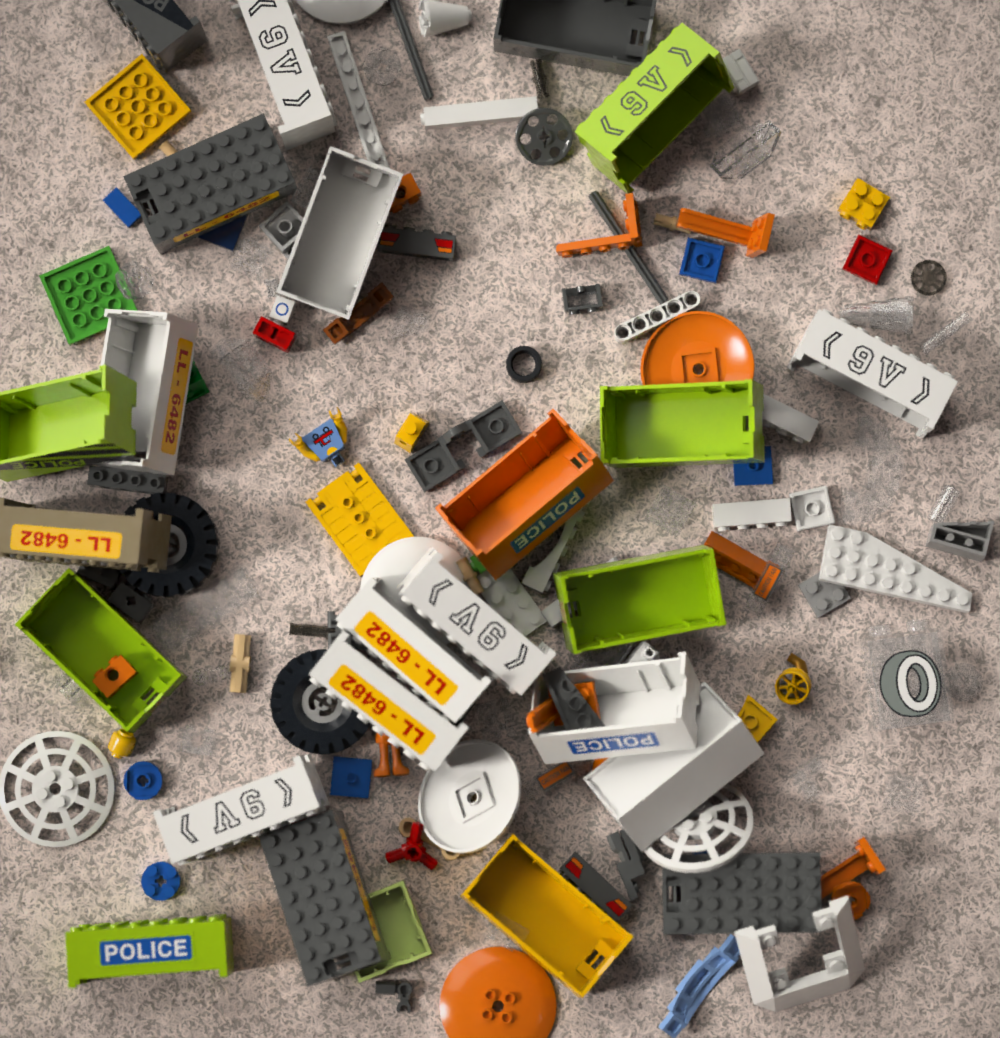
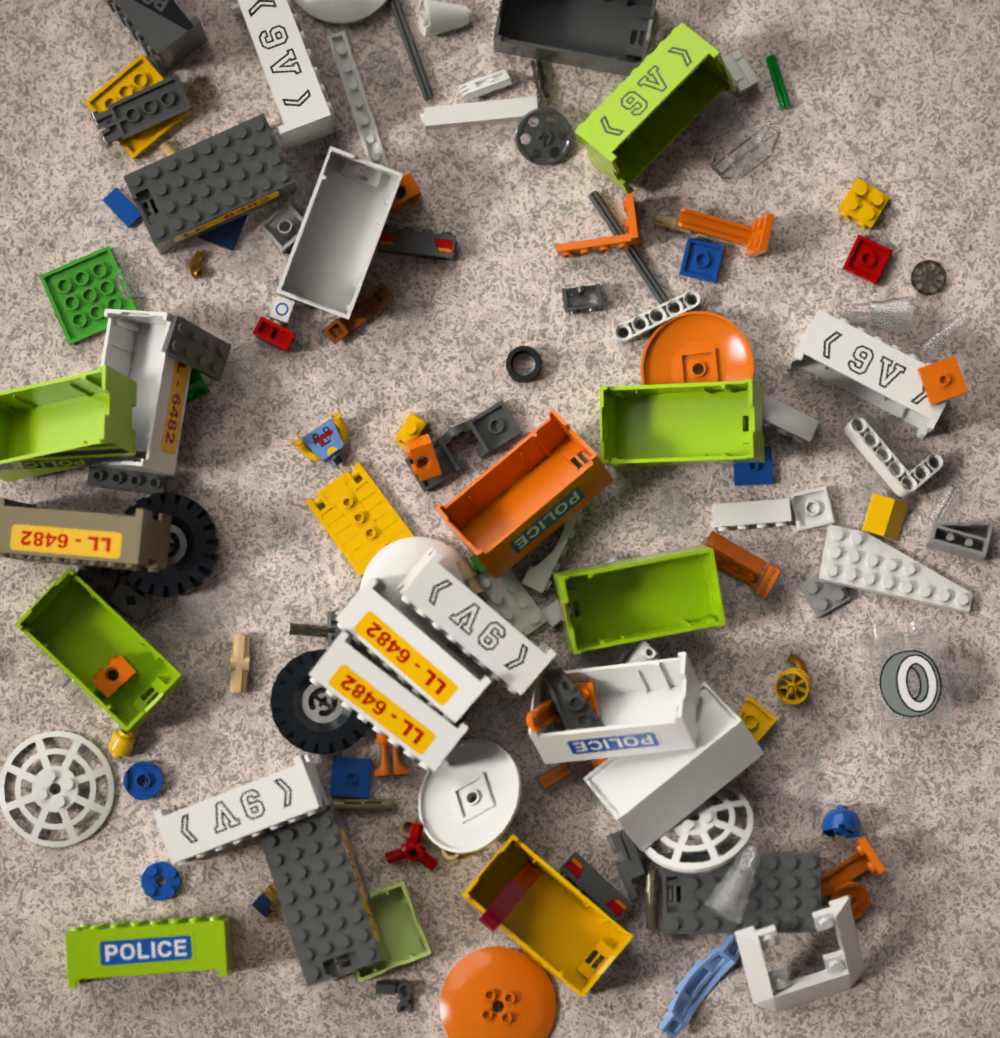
(142, 111): none -> dark grey hinge
(195, 267): none -> pearl gold arm
(196, 348): none -> dark grey plate
(265, 900): none -> leg
(364, 805): none -> dark tan pin
(423, 447): none -> orange brick
(485, 85): none -> white hinge
(510, 896): none -> dark red beam
(651, 898): none -> dark tan pin
(732, 892): none -> clear cone
(778, 82): none -> green axle
(841, 822): none -> blue cylinder
(885, 516): none -> yellow slope
(889, 460): none -> white beam
(942, 380): none -> orange plate

